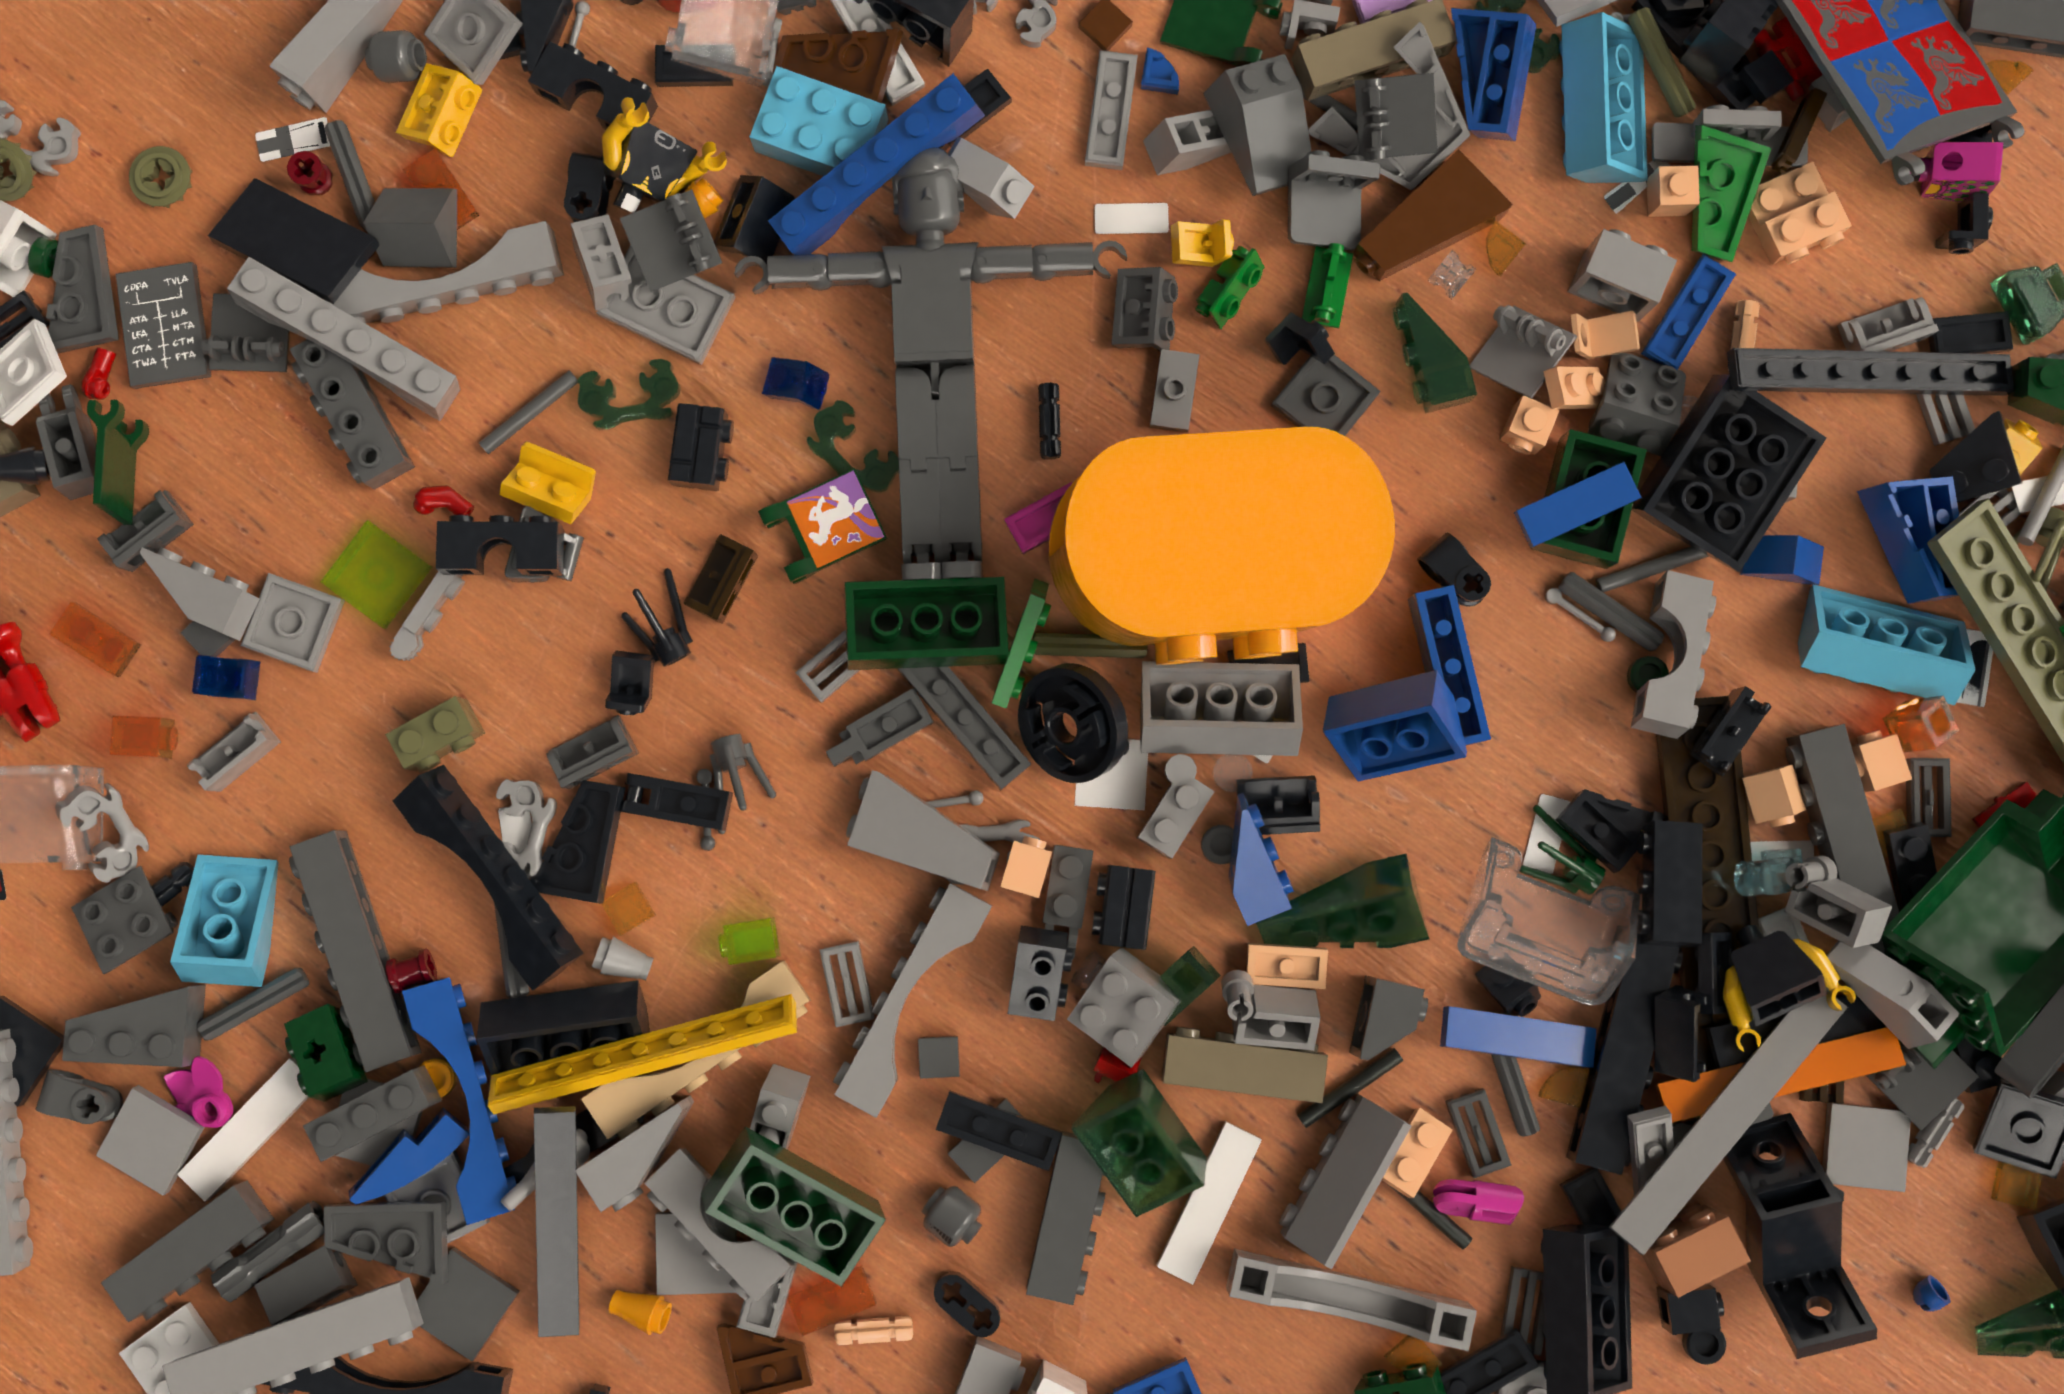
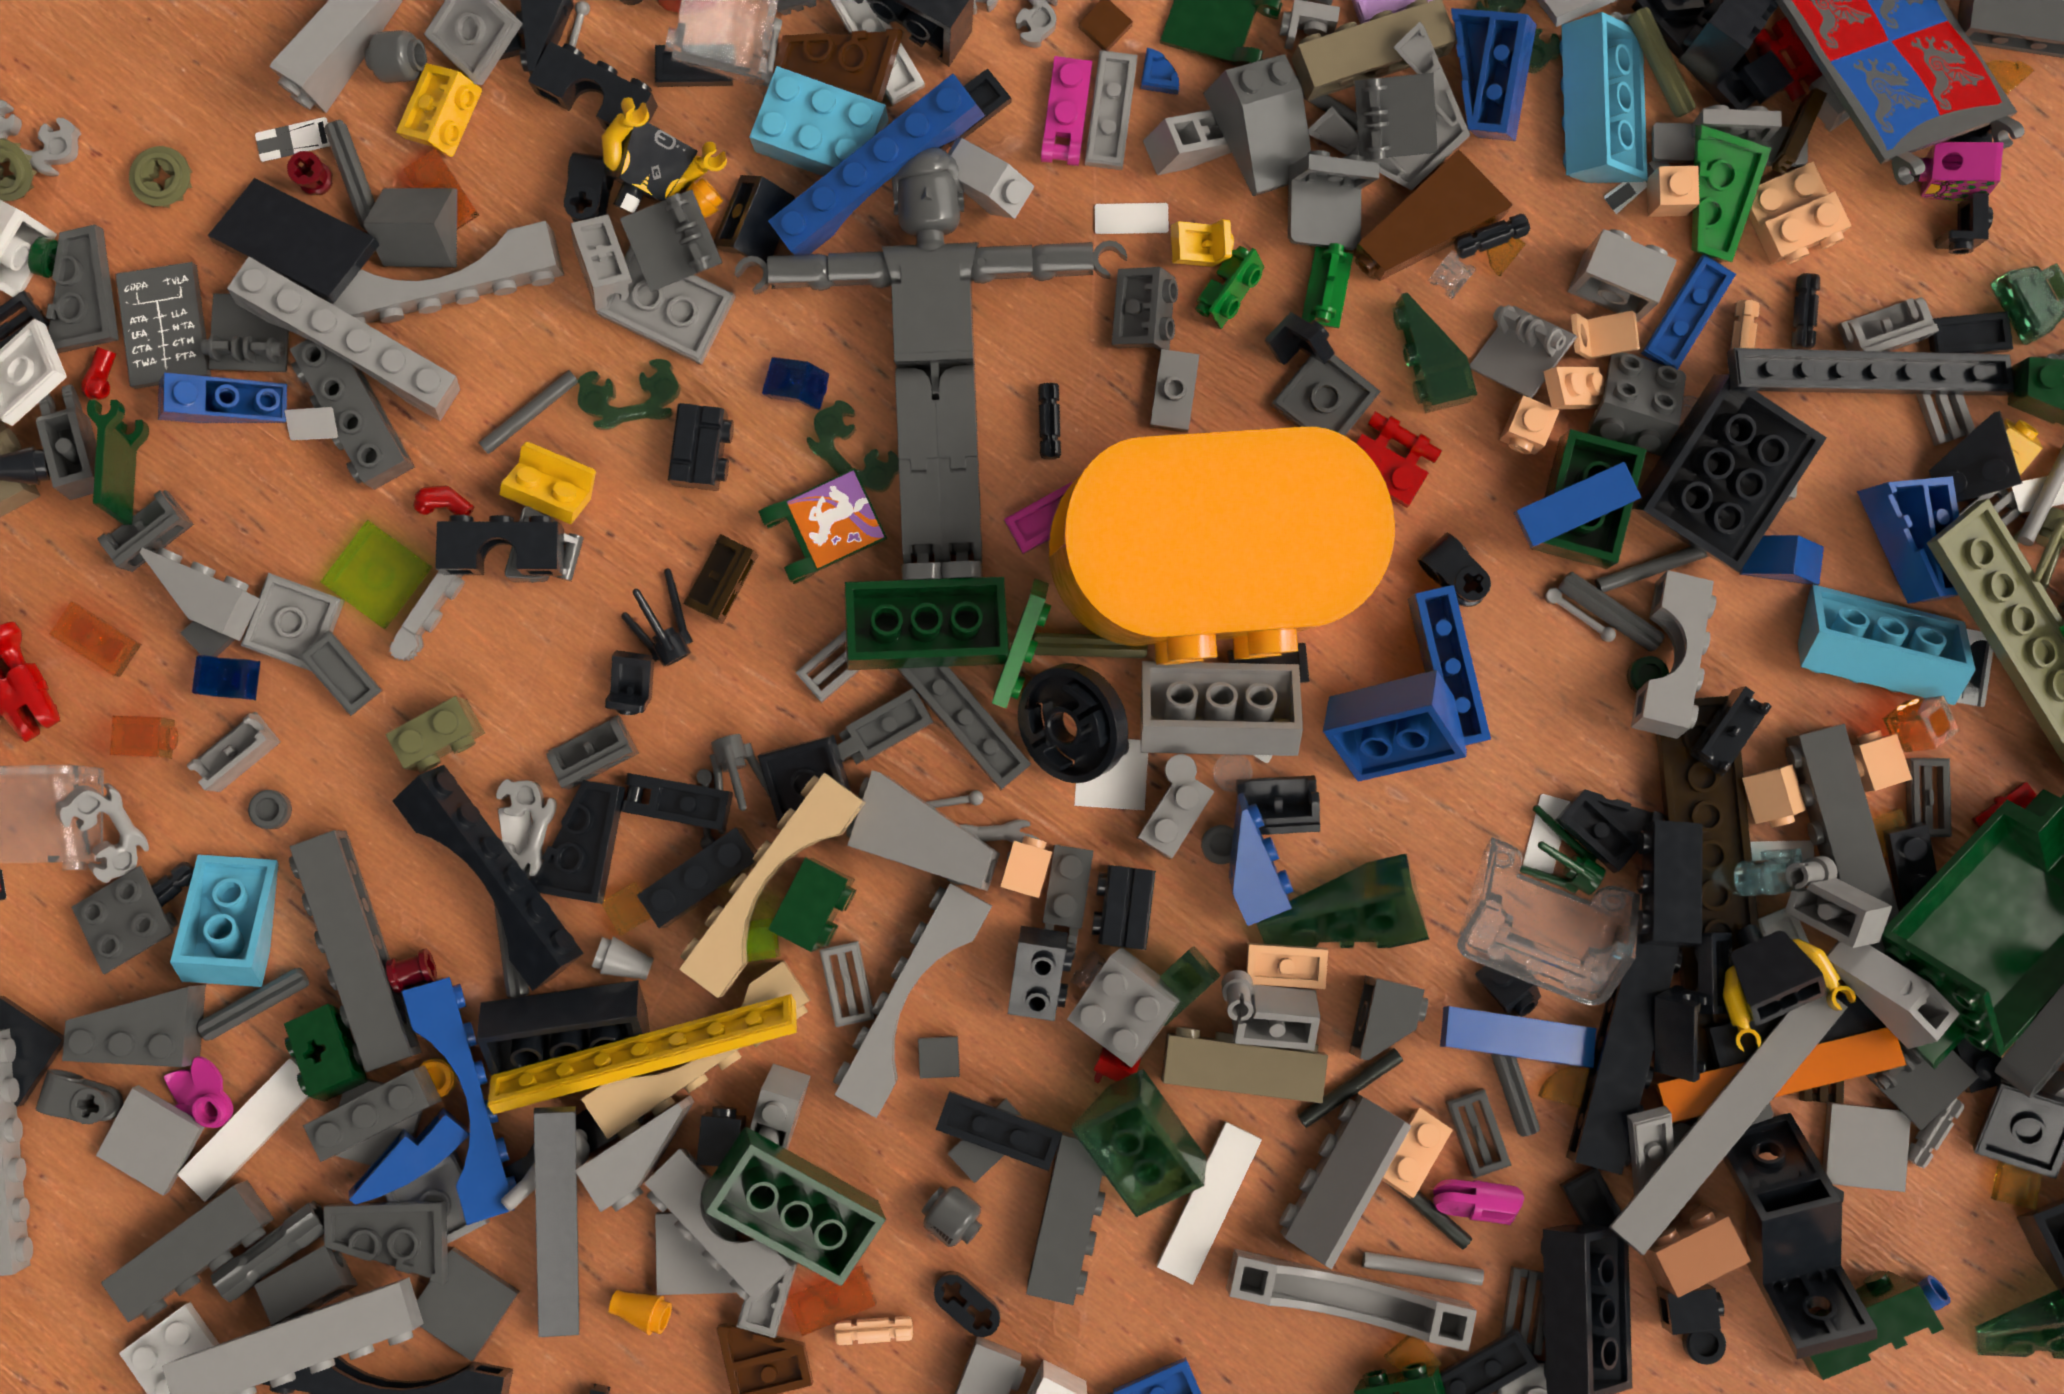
(220, 400): none -> blue slope
(270, 809): none -> dark grey tile
(311, 423): none -> white sticker
(340, 673): none -> dark grey tile
(698, 877): none -> black arch
(717, 1134): none -> black brick
(723, 949): none -> tan arch
(793, 766): none -> black tile
(812, 905): none -> dark green brick
(1066, 109): none -> dark pink plate
(1399, 473): none -> red plate
(1423, 1268): none -> light grey bar
(1492, 235): none -> black axle
(1806, 311): none -> black axle
(1897, 1311): none -> dark green wedge

